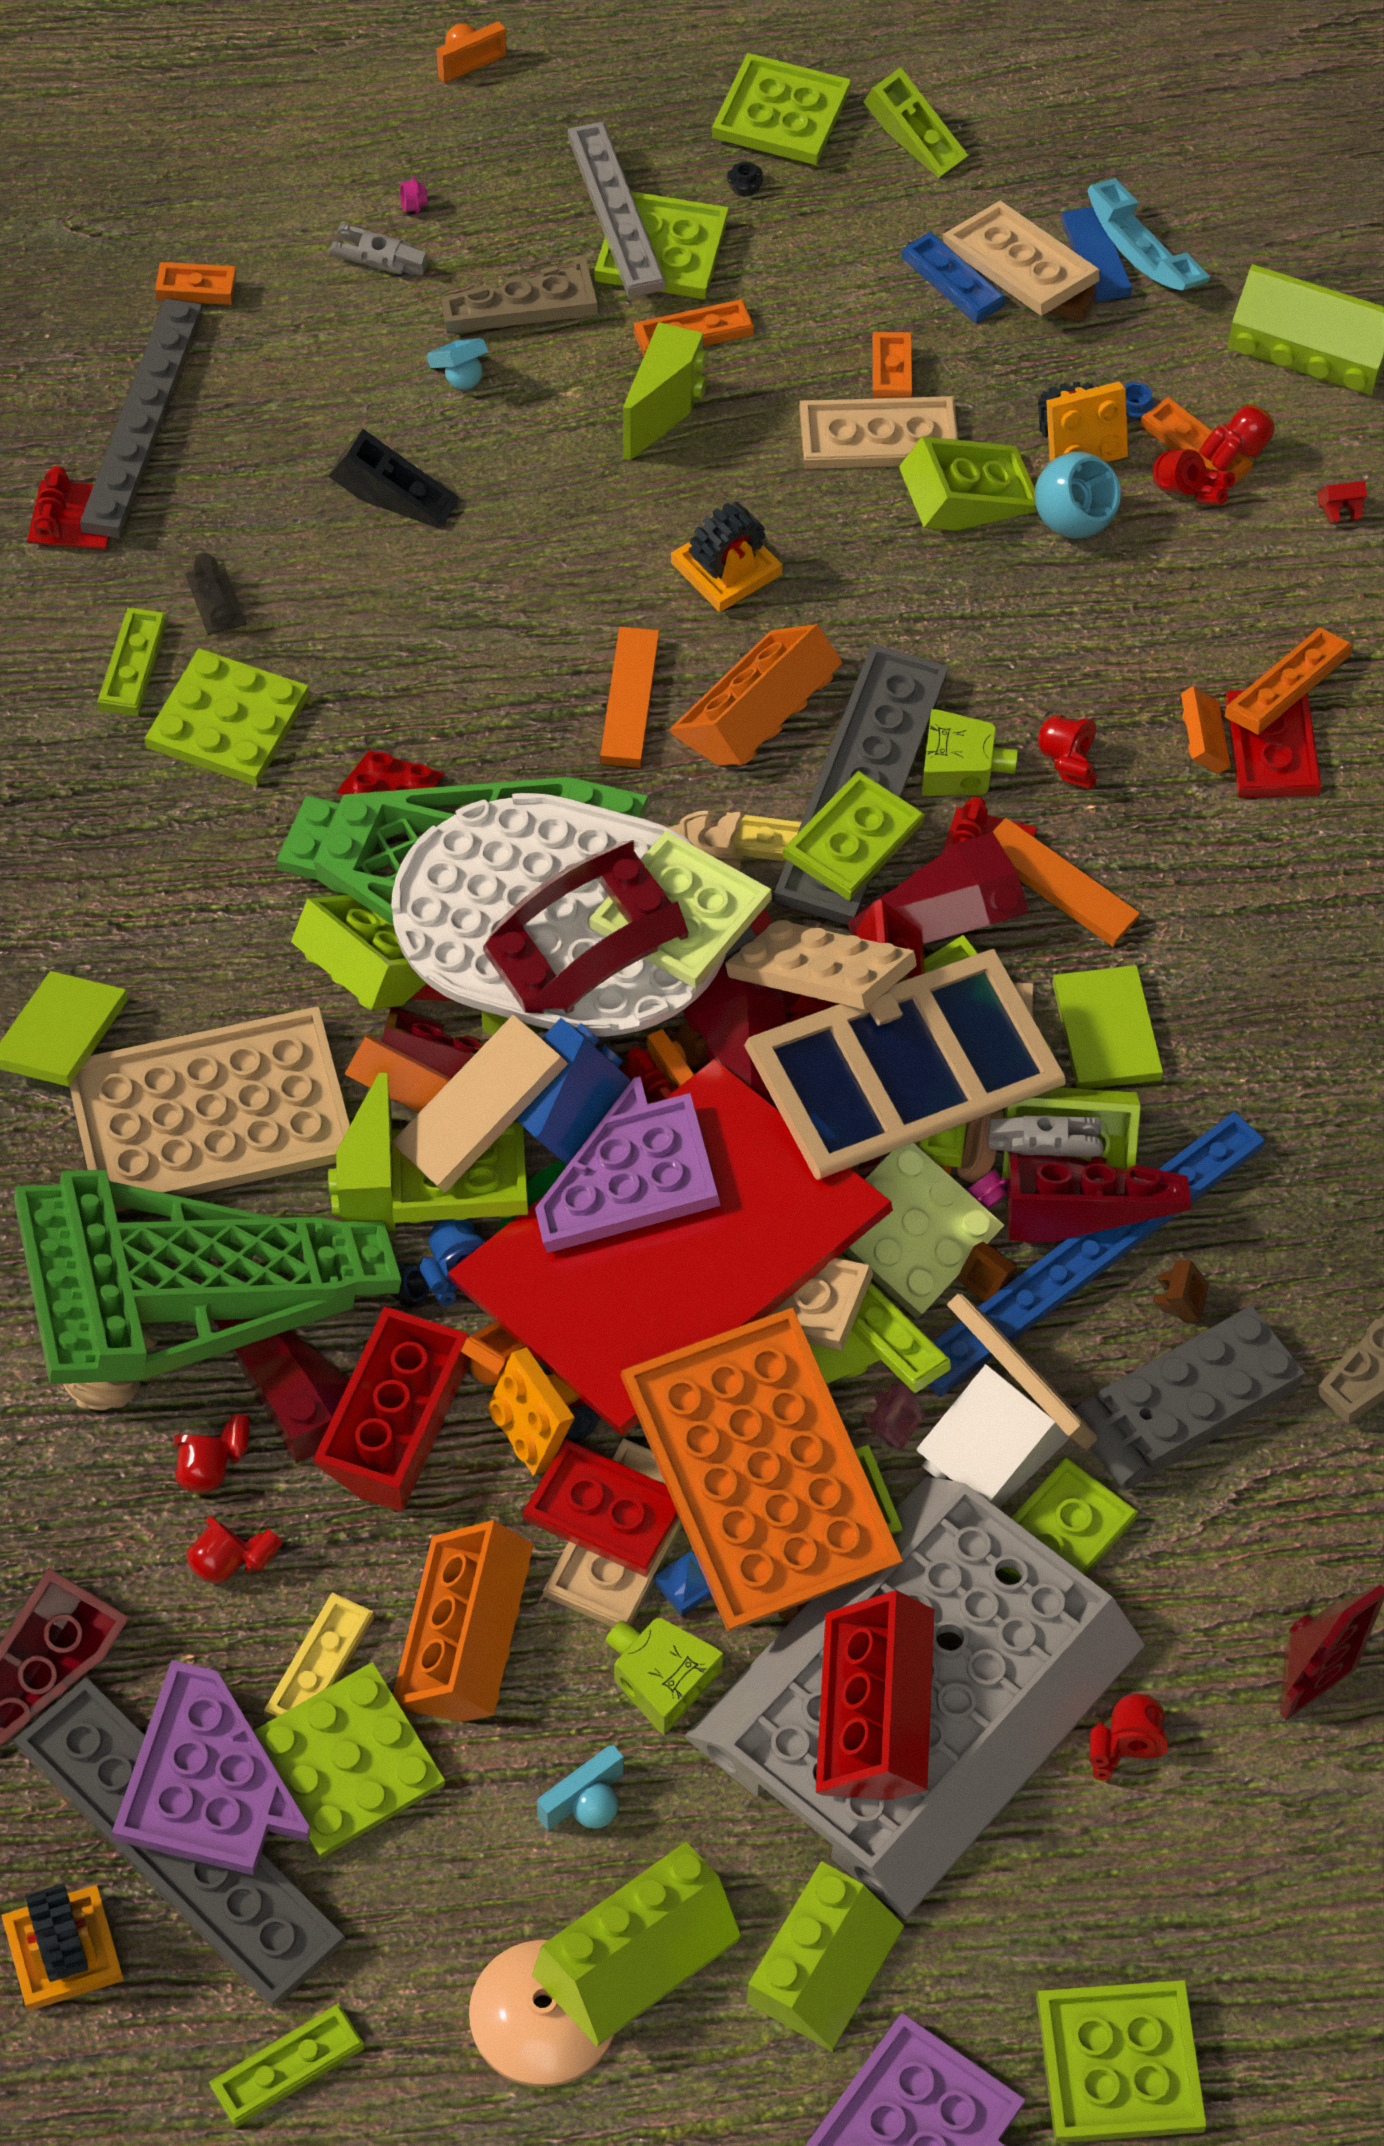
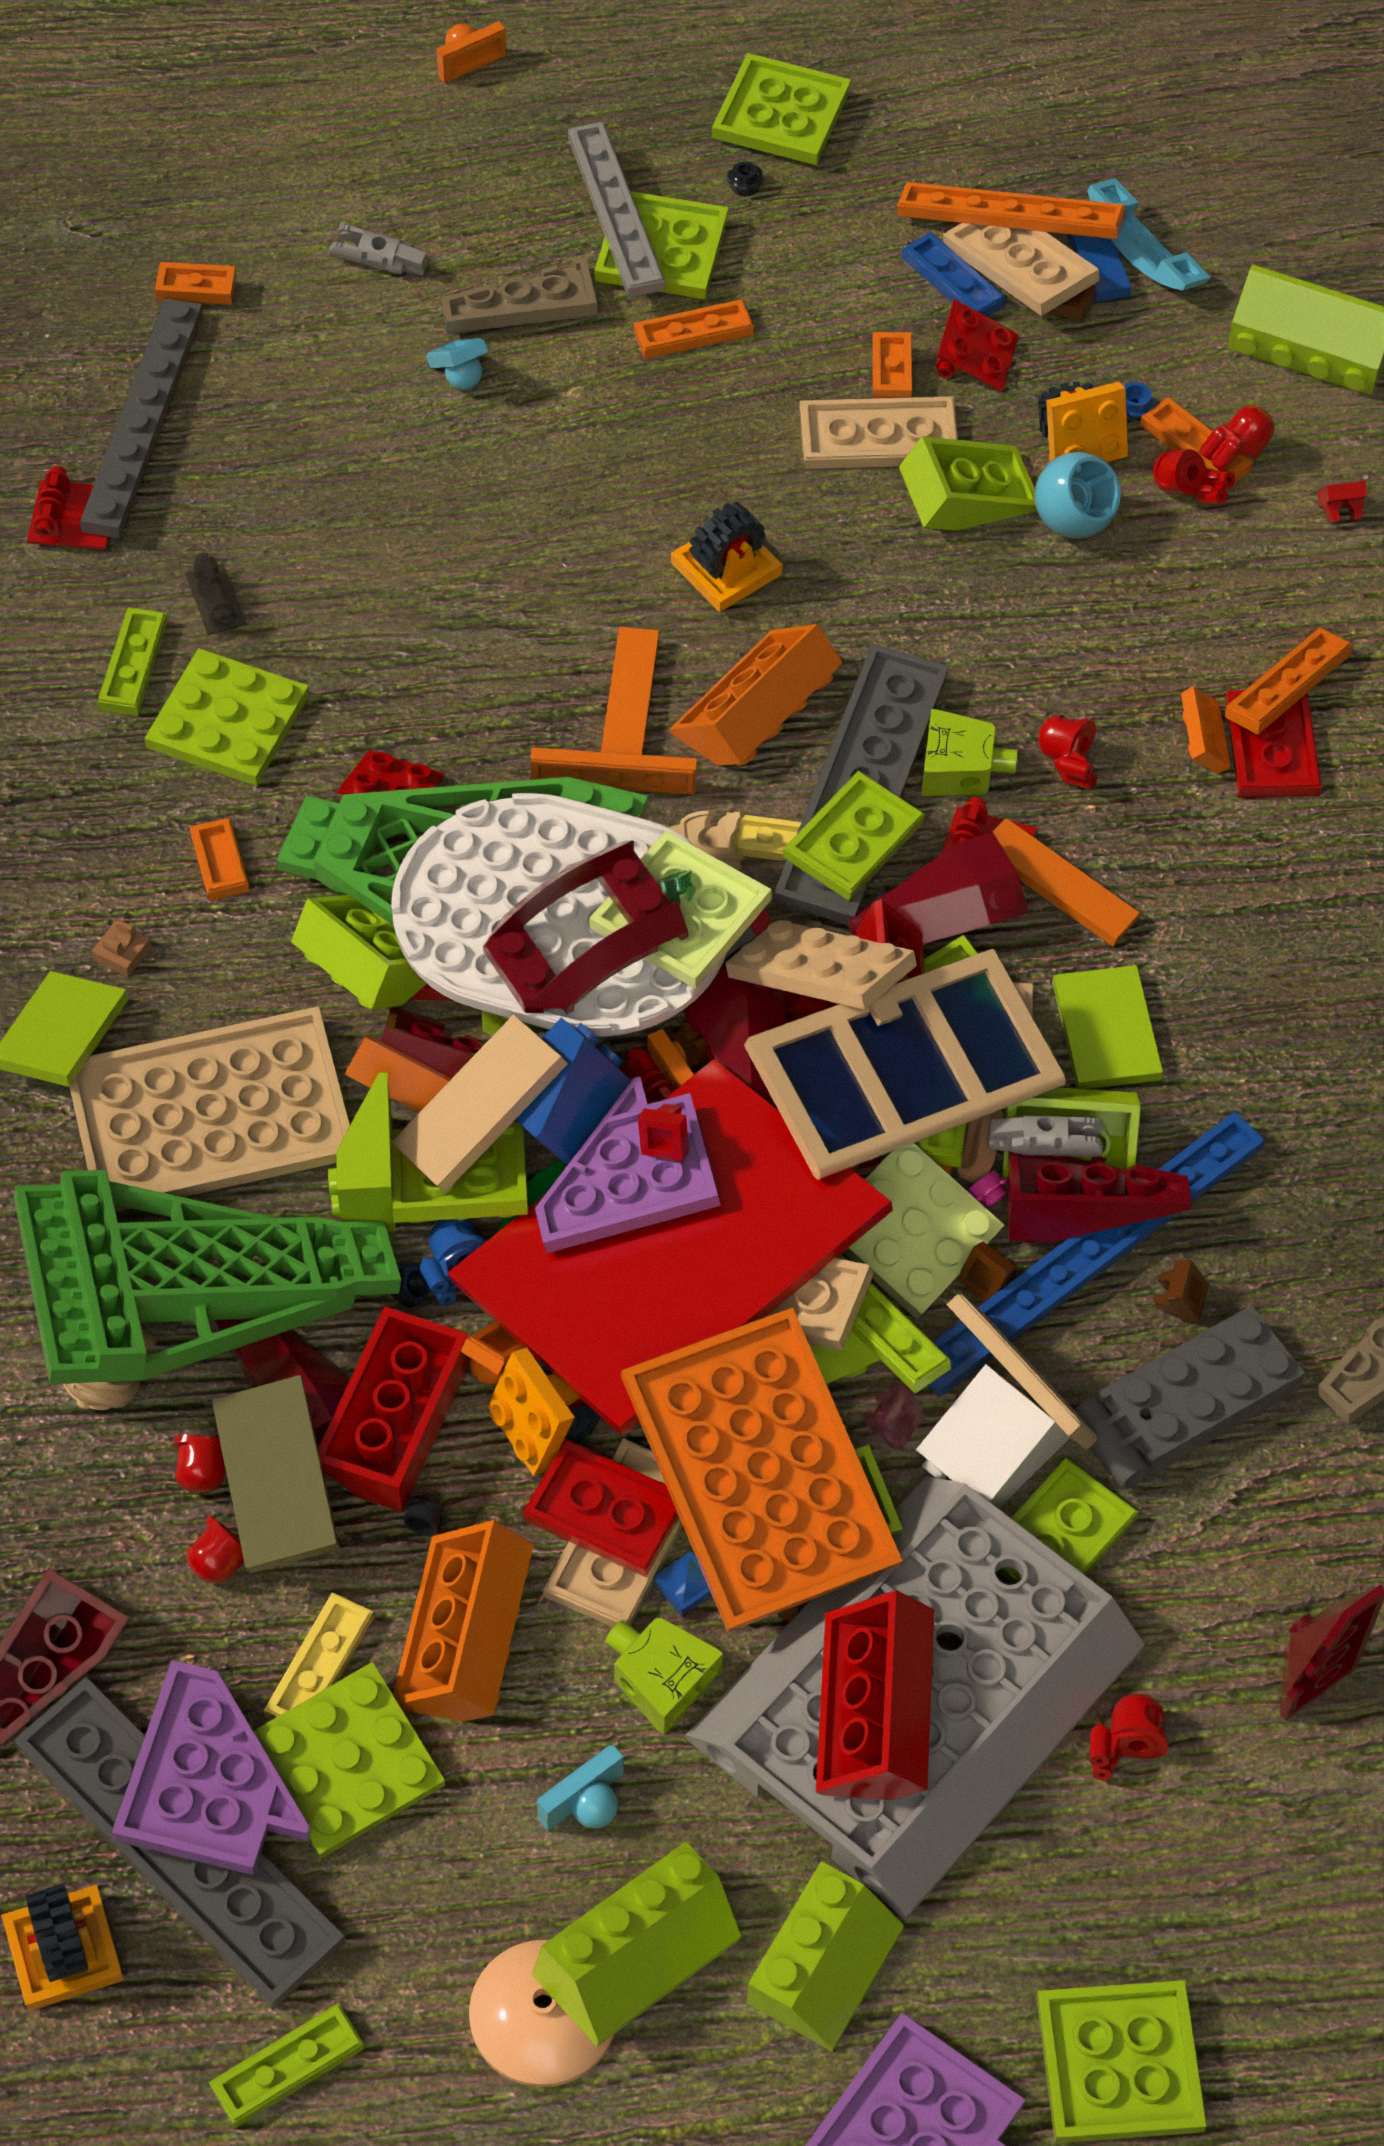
(121, 948): none -> medium nougat tile
(219, 859): none -> orange tile
(275, 1474): none -> olive tile
(391, 482): black slope -> none
(413, 195): dark pink plate -> none
(424, 1515): none -> black plate
(617, 769): none -> orange tile
(663, 386): lime slope -> none
(664, 1132): none -> red tile
(677, 884): none -> clear green hinge
(914, 123): lime slope -> none
(975, 346): none -> red hinge
(1011, 210): none -> orange tile

